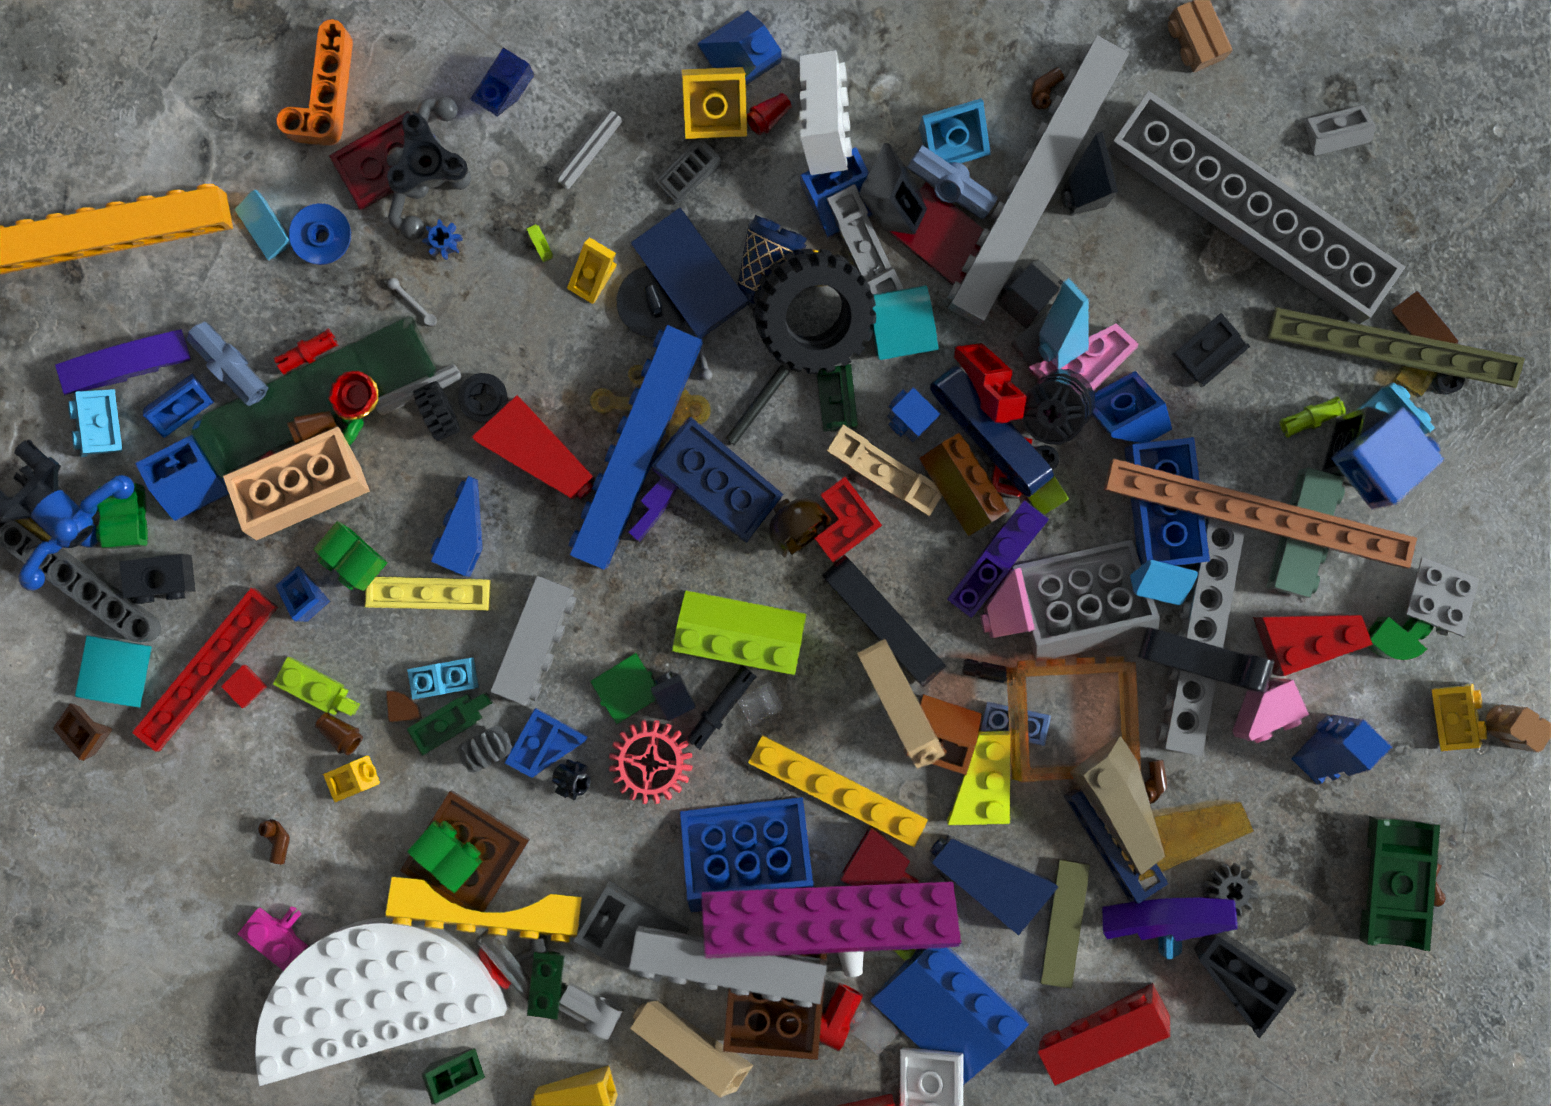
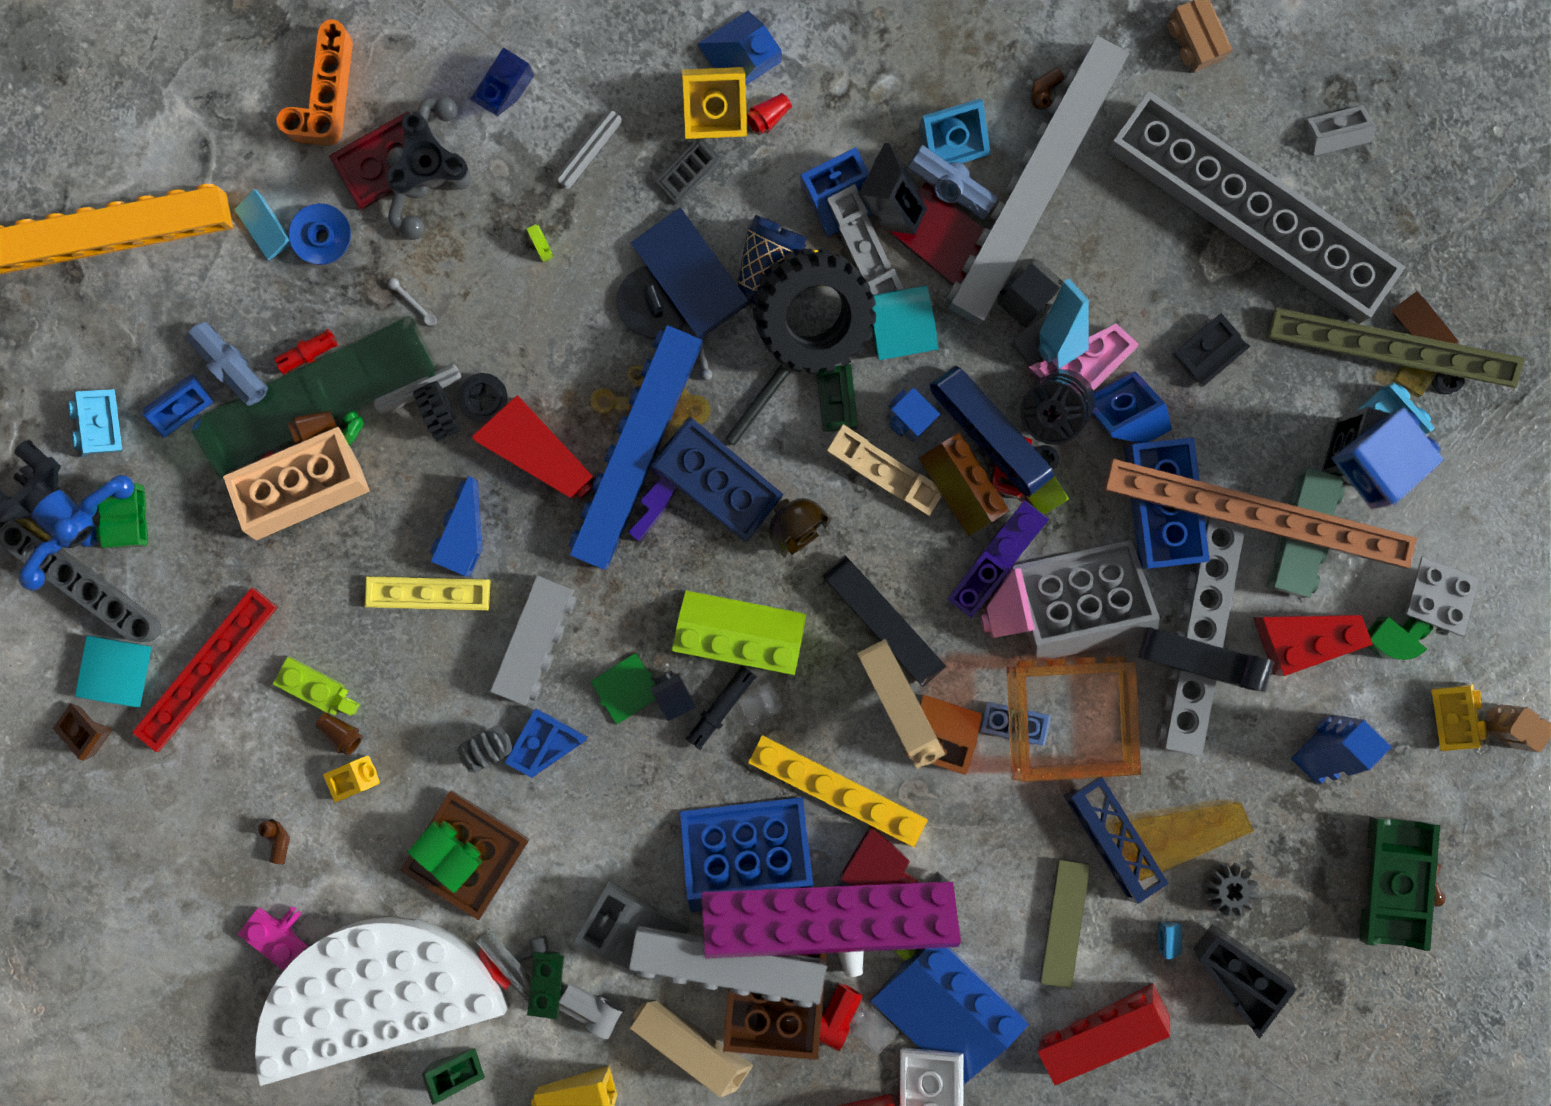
(122, 362): dark purple slope -> none
(139, 573): black brick -> none
(182, 478): blue slope -> none
(244, 686): red tile -> none
(301, 595): blue slope -> none
(349, 556): green brick -> none
(353, 395): red hair -> none
(401, 707): reddish brown tile -> none
(417, 901): yellow arch -> none
(435, 234): blue gear -> none
(442, 678): medium azure slope -> none
(447, 722): dark green hinge -> none
(571, 779): black gear -> none
(592, 270): yellow slope -> none
(634, 759): coral gear -> none
(823, 113): white wedge -> none
(853, 523): red plate -> none
(984, 670): black axle -> none
(986, 786): neon yellow wing -> none
(992, 381): red slope -> none
(996, 883): dark blue slope -> none
(1091, 181): black slope -> none
(1119, 797): dark tan wedge -> none
(1157, 783): reddish brown arm -> none
(1163, 582): dark azure slope -> none
(1176, 916): dark purple slope -> none
(1270, 711): bright pink slope -> none
(1312, 416): lime pin -> none

